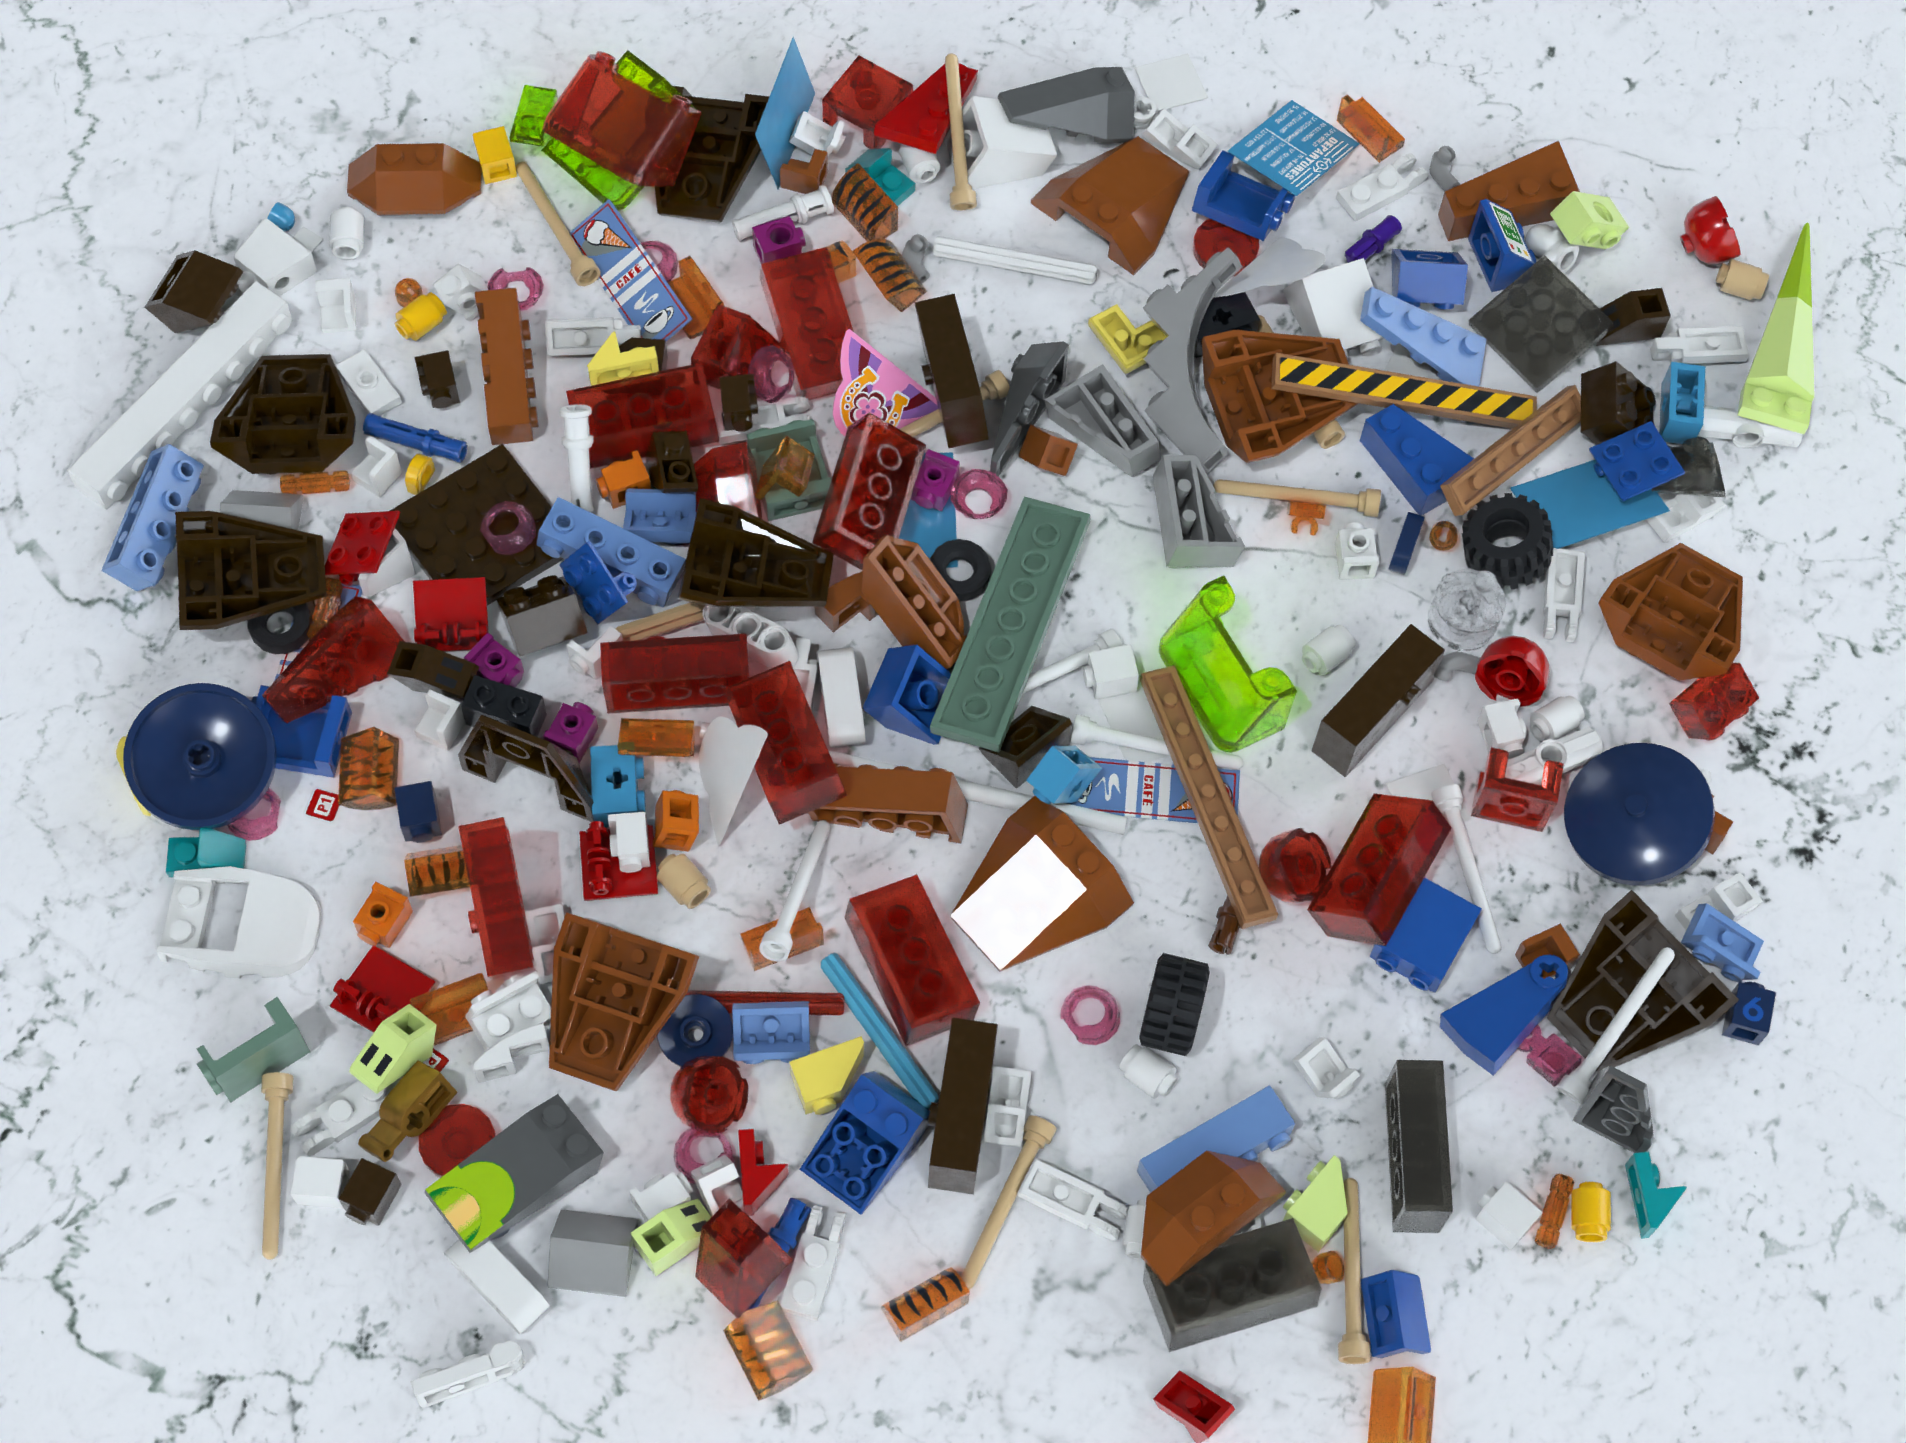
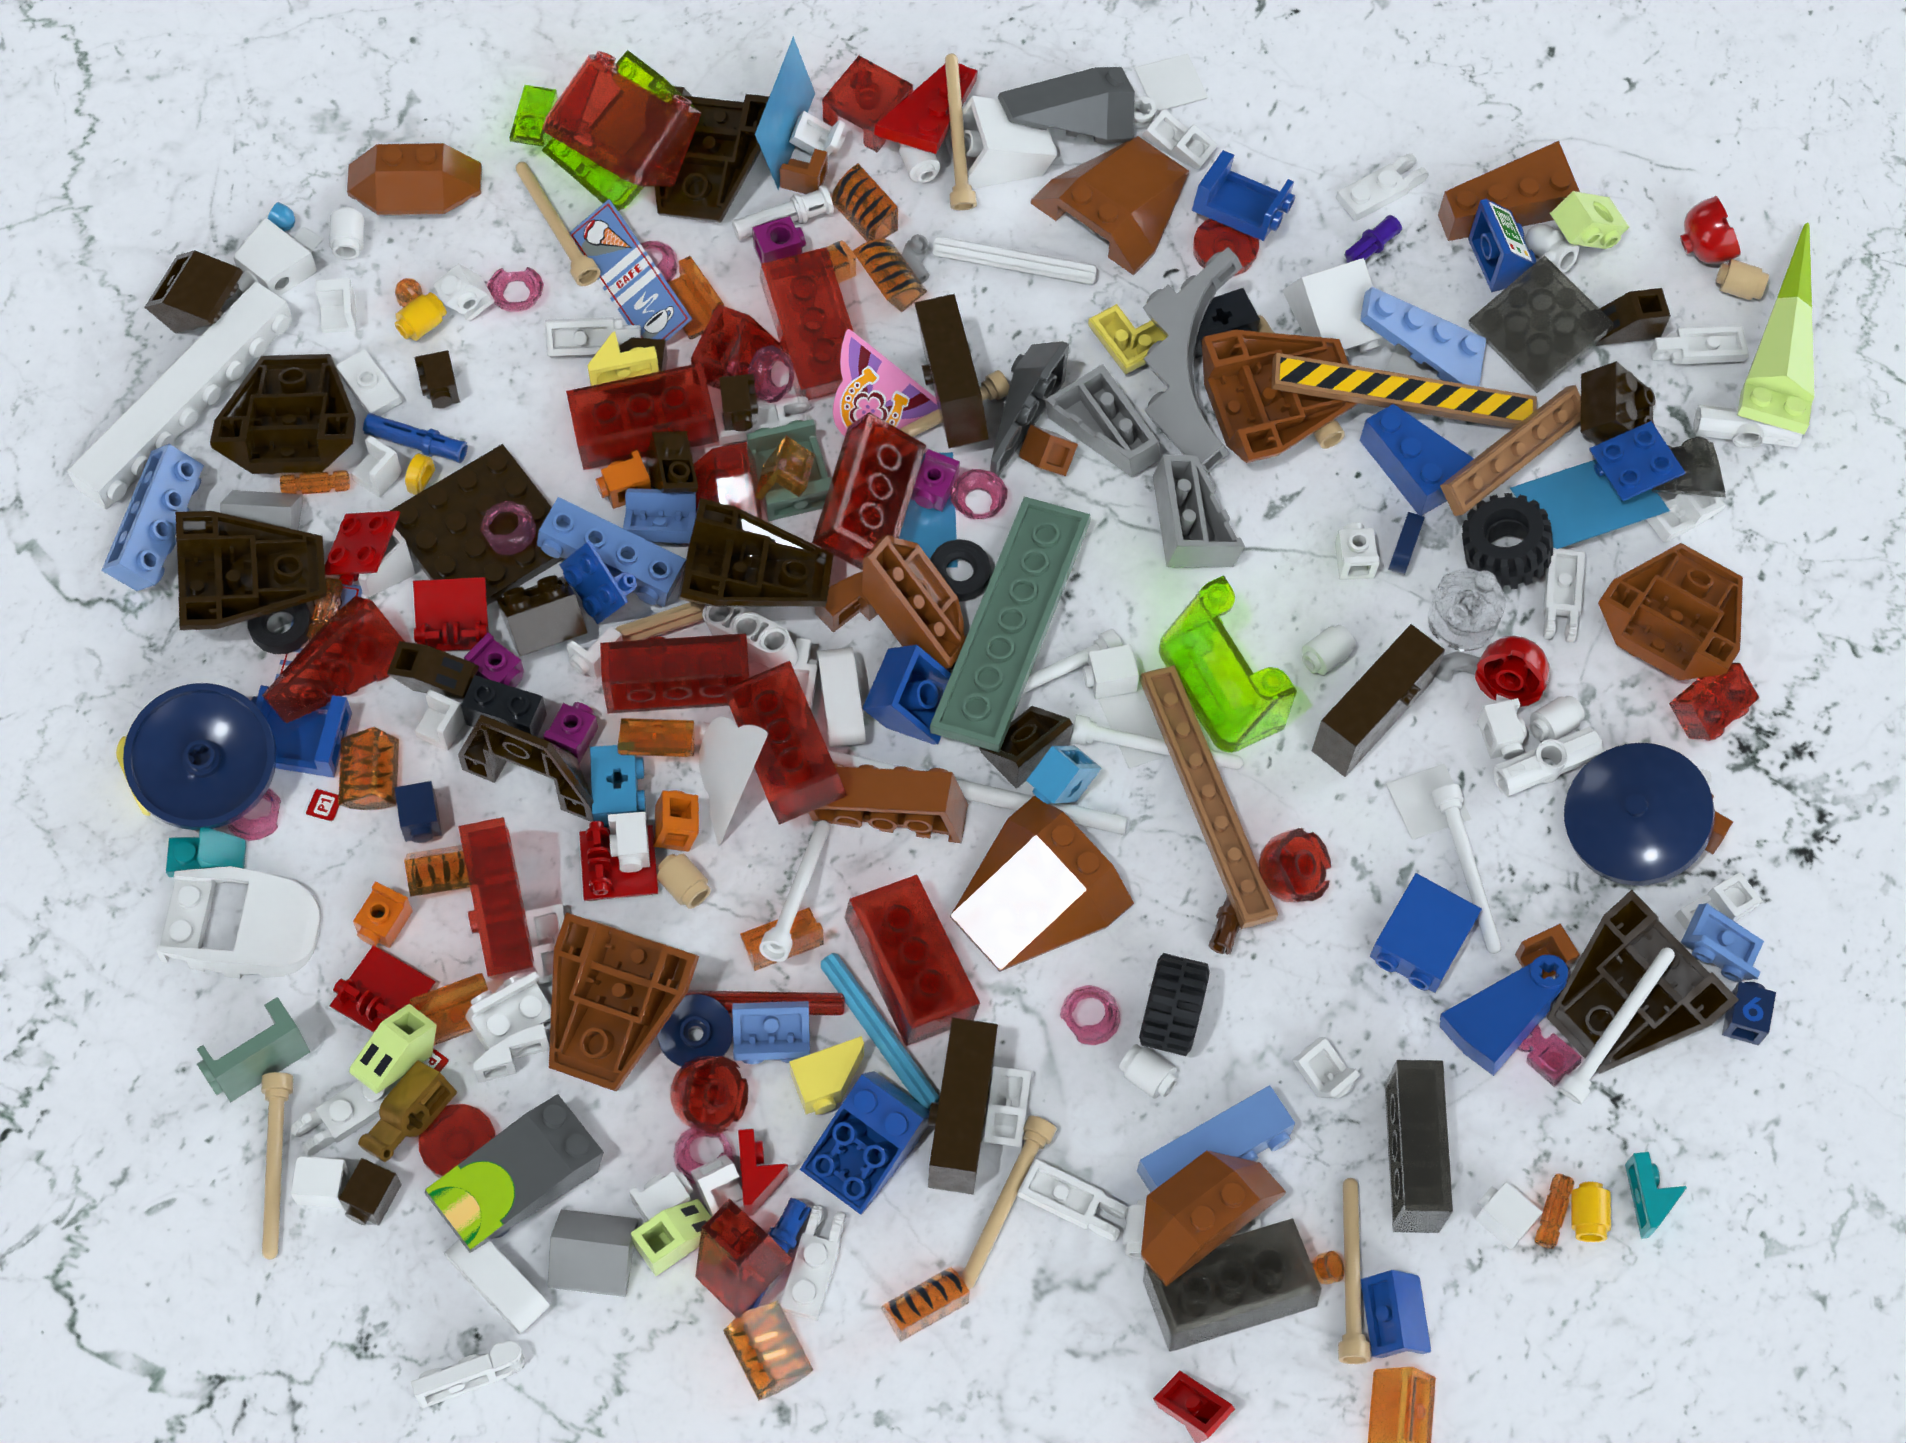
(494, 155): yellow panel -> none
(506, 366): dark orange wedge -> none
(578, 441): white pin -> none
(890, 179): teal slope -> none
(1146, 790): sticker -> none
(1277, 265): white sticker -> none
(1293, 147): dark azure sticker -> none
(1306, 512): clear orange tile -> none
(1321, 1206): yellowish green slope -> none
(1365, 501): tan piece -> none
(1369, 128): clear orange panel -> none
(1379, 869): clear red brick -> none
(1429, 277): slope -> none
(1441, 166): light grey arm -> none
(1451, 537): clear orange hinge -> none
(1515, 800): clear red panel -> none
(1618, 1110): dark grey wedge -> none
(1682, 402): dark azure brick -> none

